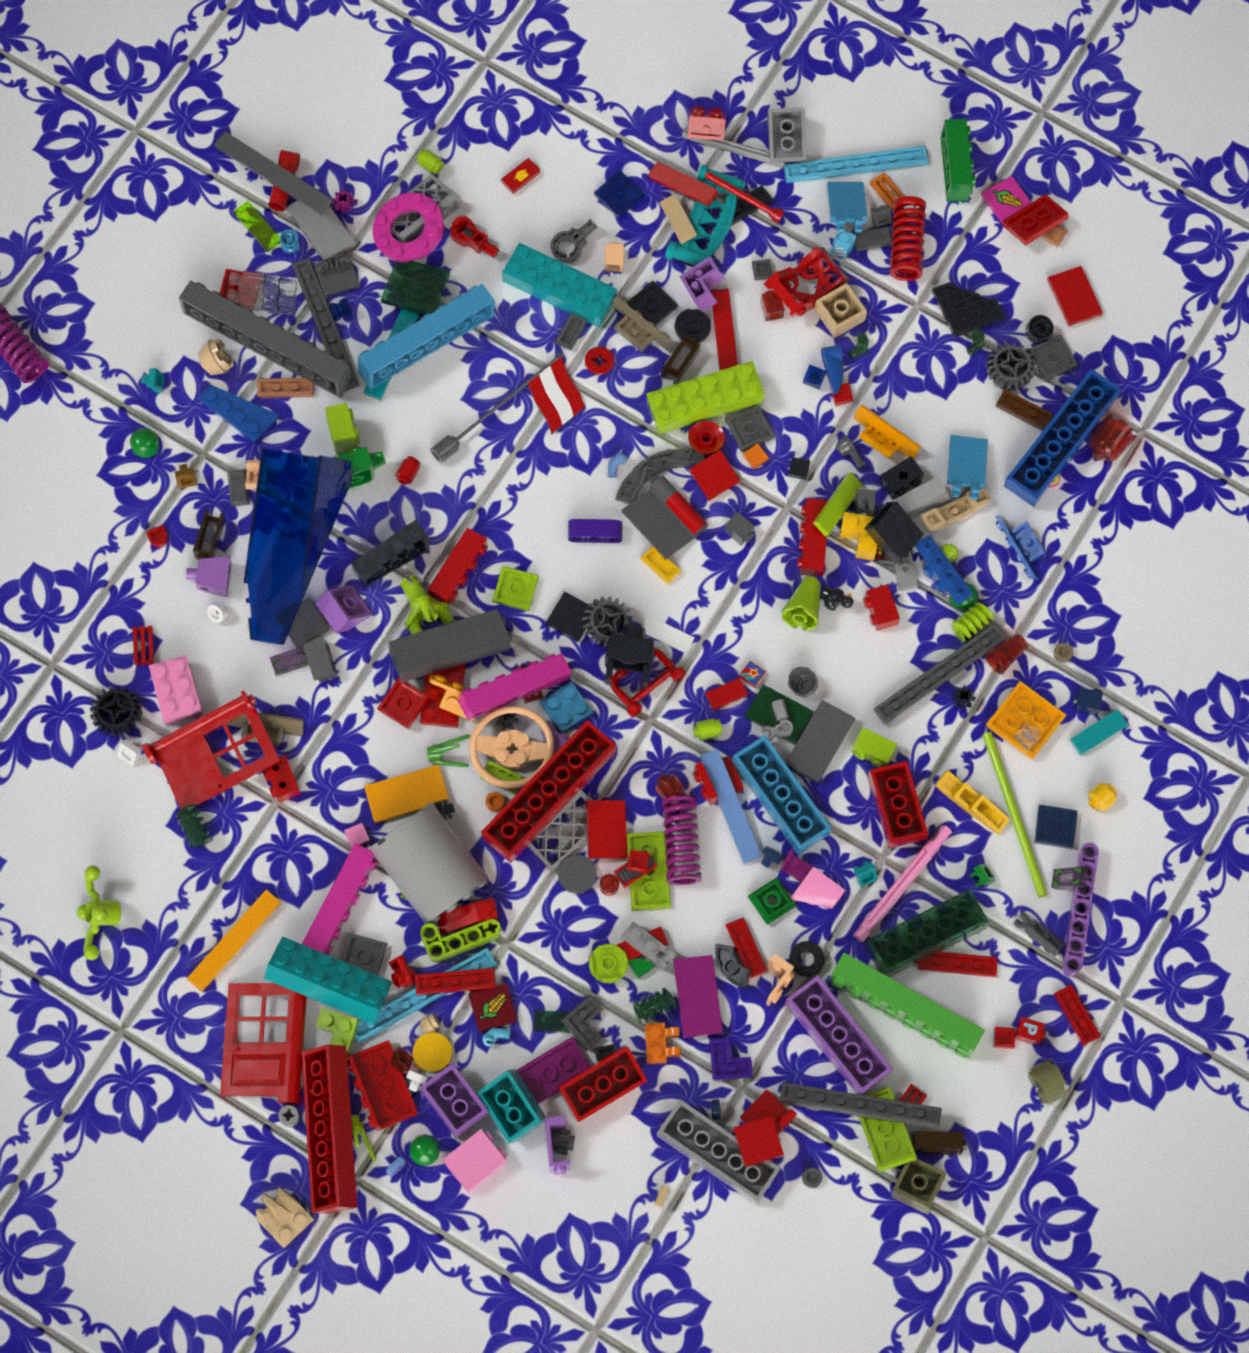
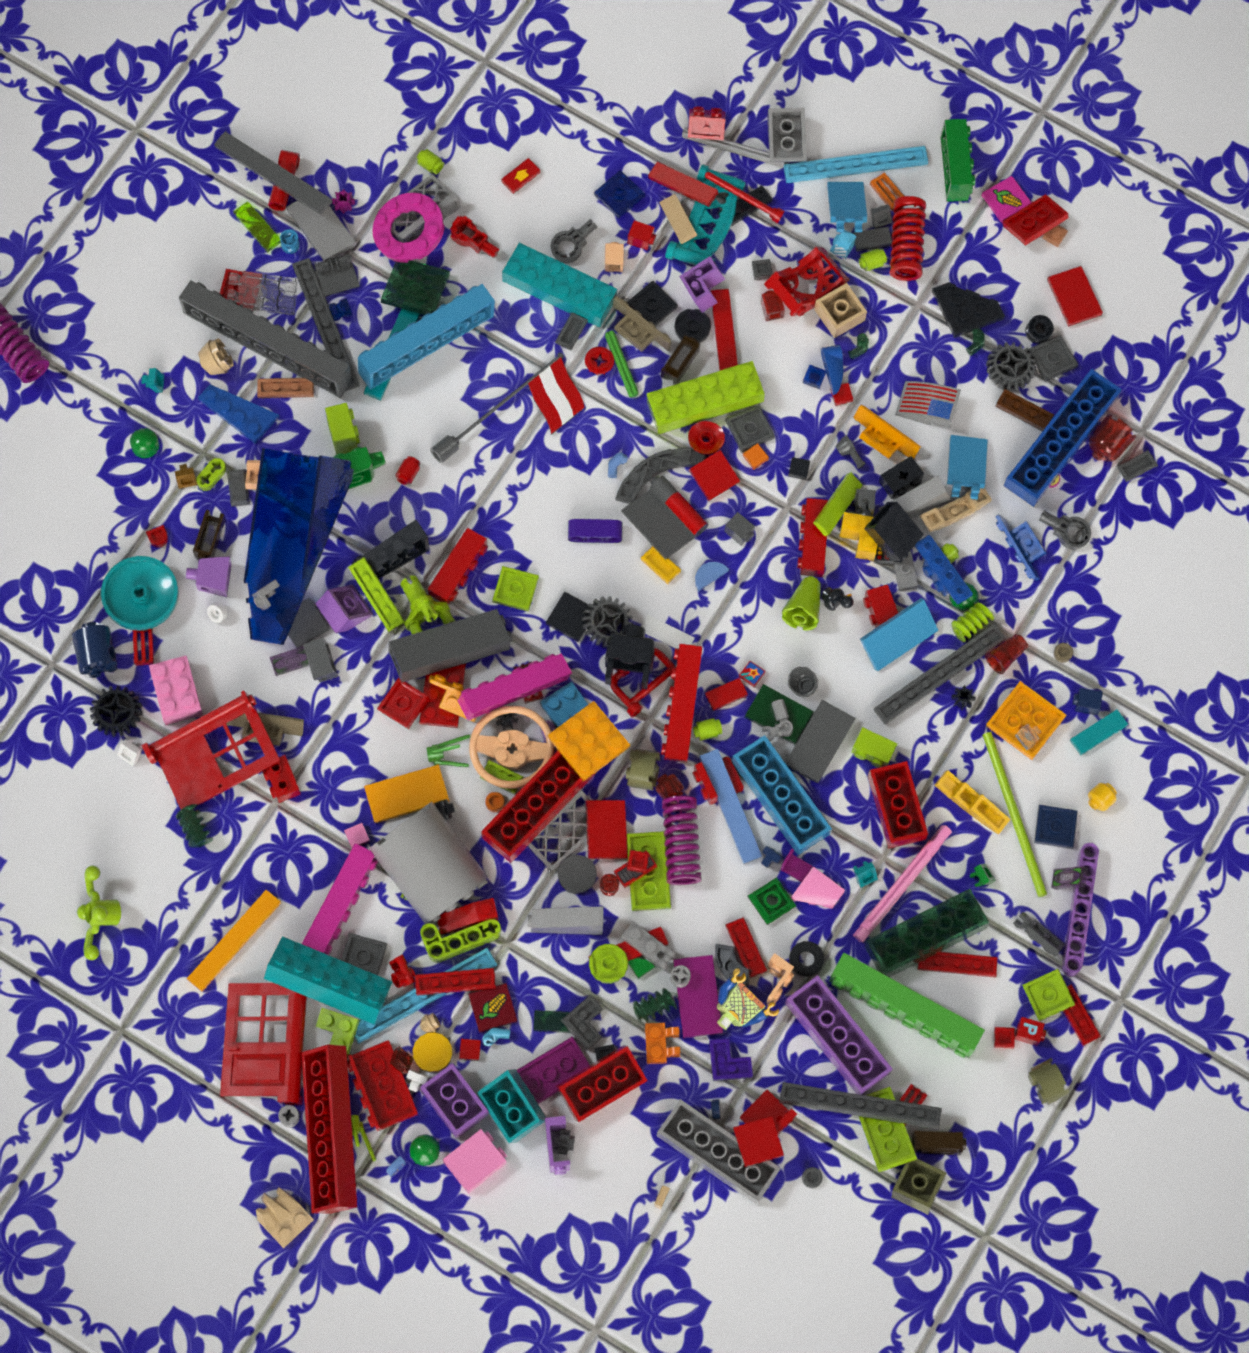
(94, 649): none -> dark blue cylinder
(139, 593): none -> teal dish
(208, 471): none -> lime beam
(264, 593): none -> light grey bracket
(376, 594): none -> lime tile
(470, 1049): none -> red tile
(567, 920): none -> light grey slope
(588, 741): none -> light orange plate
(621, 363): none -> bright green axle
(641, 235): none -> red brick
(643, 769): none -> olive brick
(681, 972): none -> light grey wheel
(683, 703): none -> red brick
(709, 573): none -> medium blue tile
(740, 1004): none -> torso
(872, 259): none -> lime brick
(899, 634): none -> dark azure tile
(928, 403): none -> slope
(1048, 995): none -> lime tile
(1060, 528): none -> dark grey pin
(1137, 466): none -> dark grey tile

